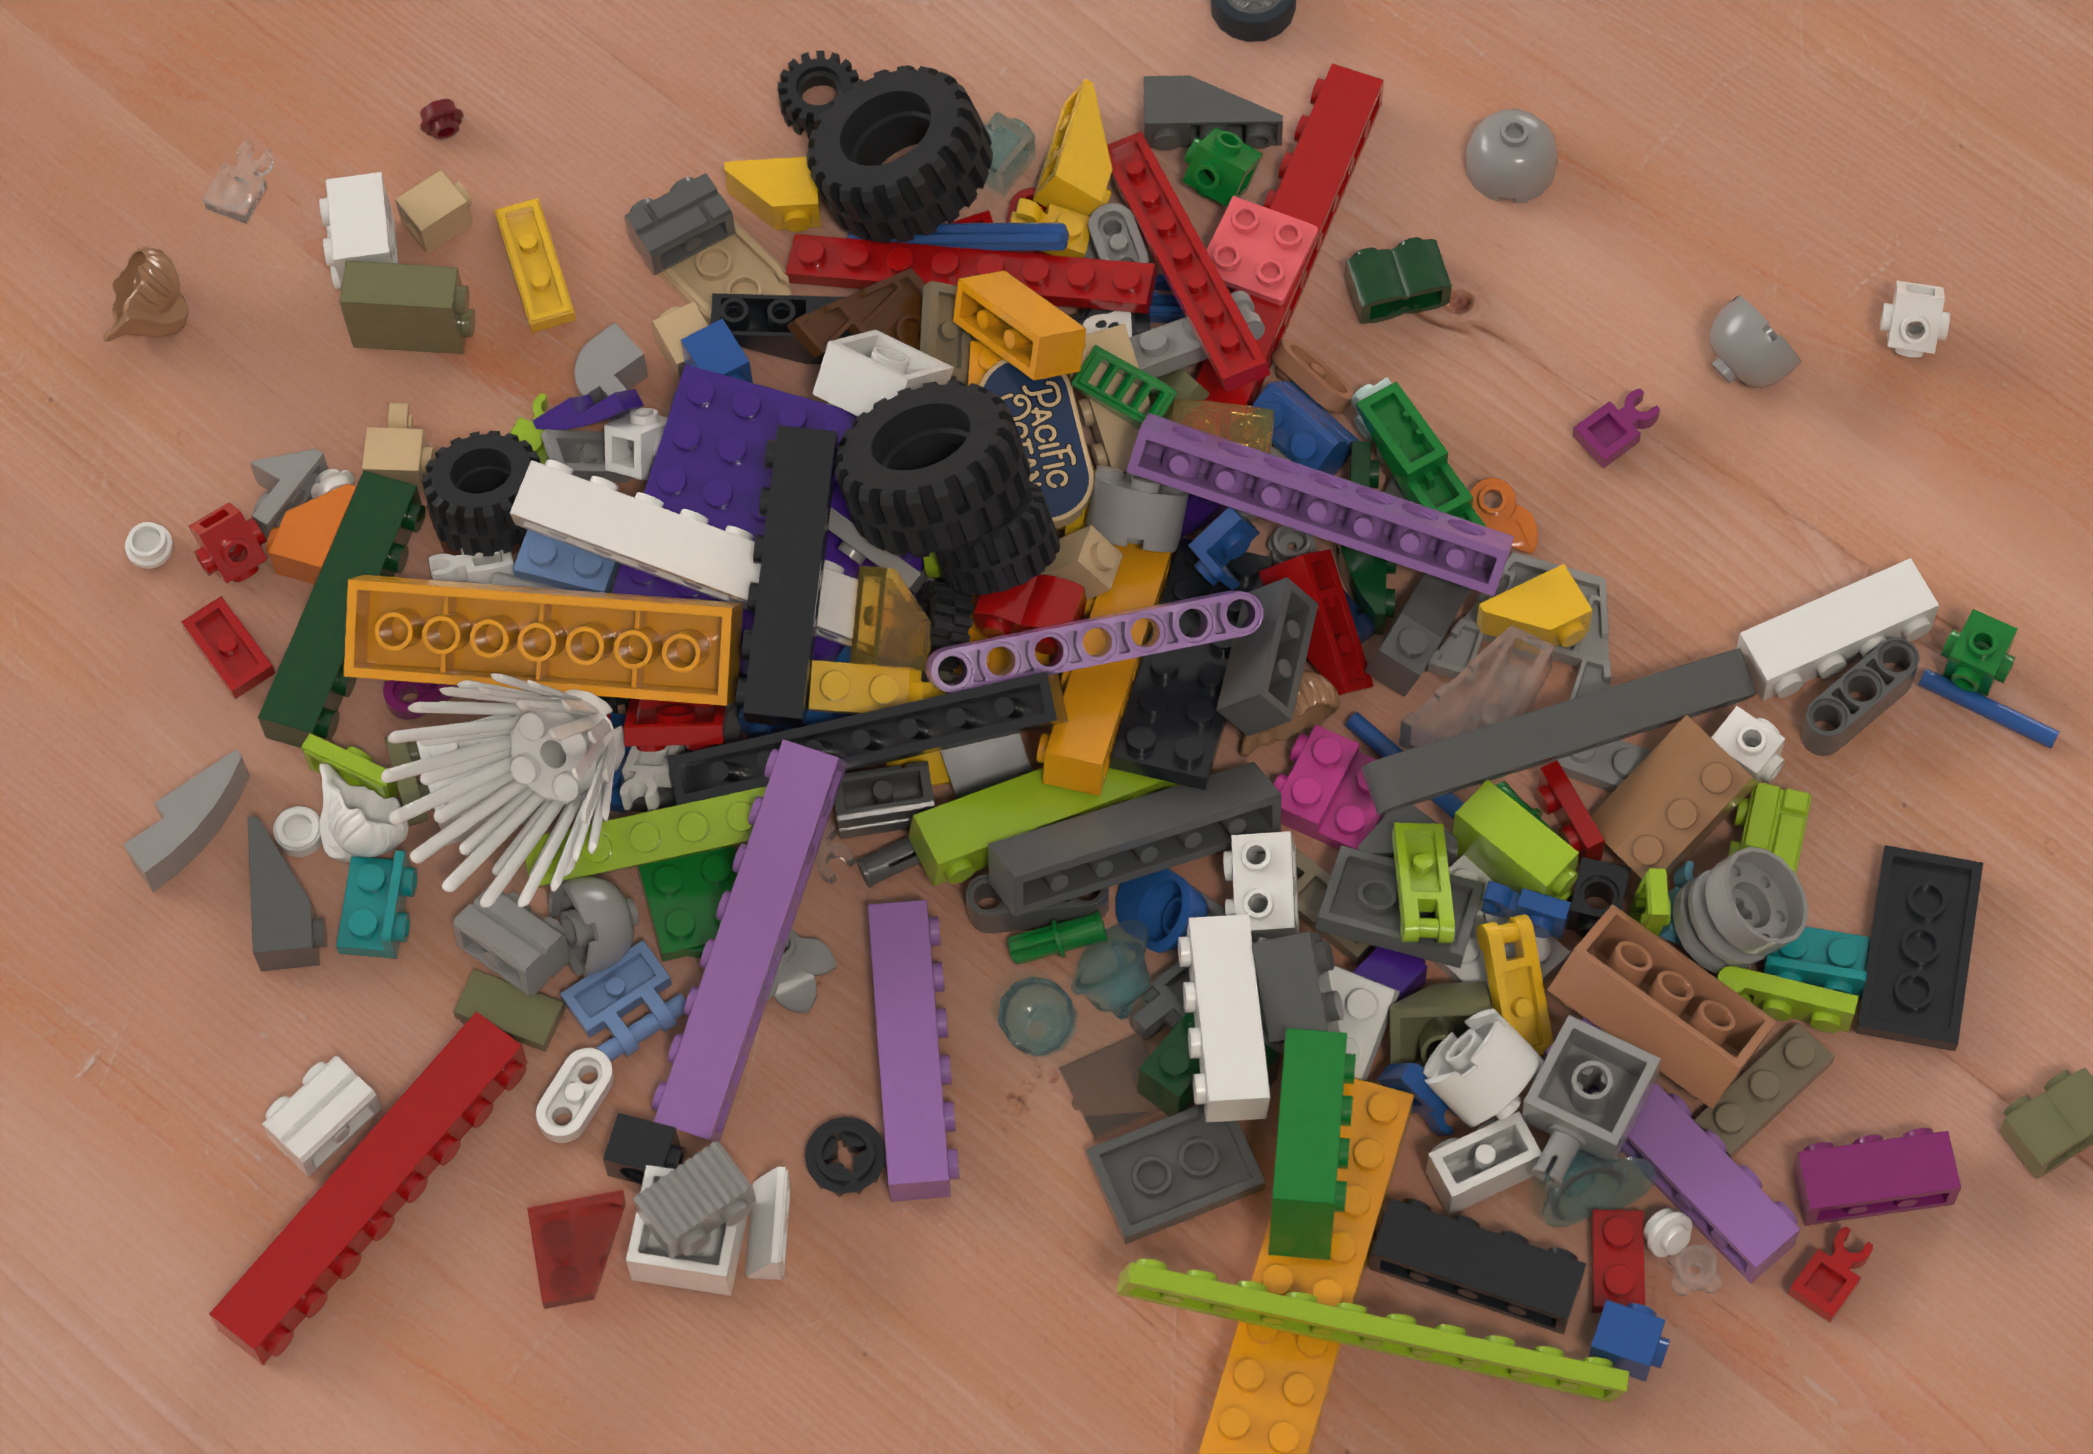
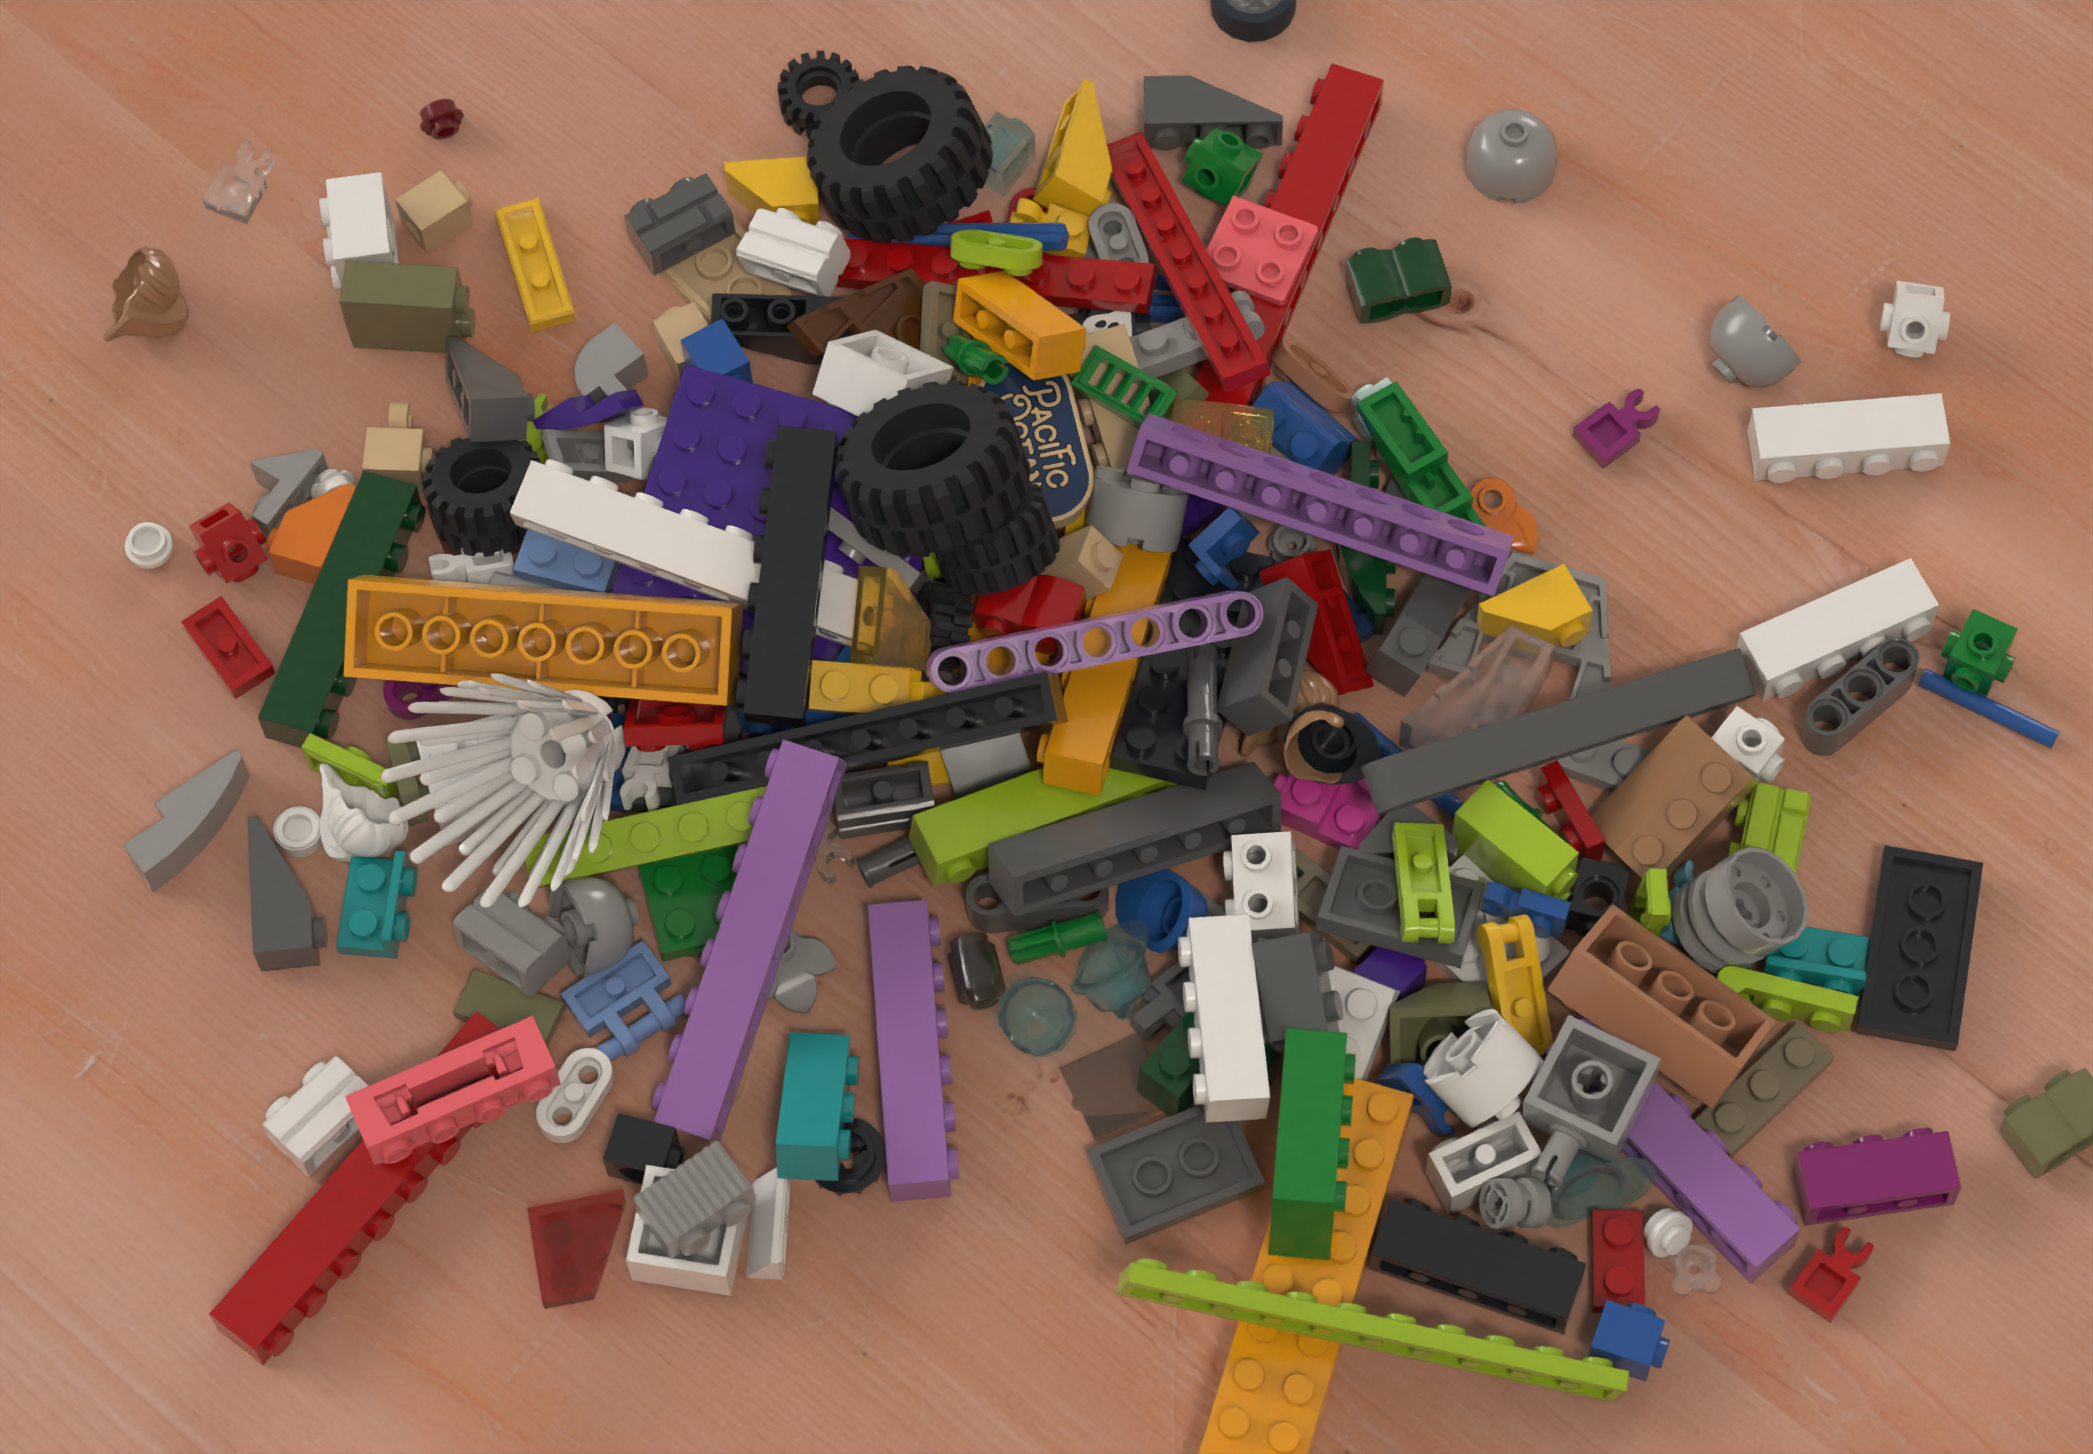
(486, 394): none -> dark grey slope
(524, 1074): none -> coral brick
(793, 251): none -> white brick
(816, 1106): none -> teal brick
(976, 359): none -> green axle
(976, 971): none -> clear smoke brick
(984, 248): none -> lime plate
(1202, 723): none -> dark grey pin
(1329, 745): none -> black piece
(1513, 1203): none -> light grey wheel
(1848, 437): none -> white brick

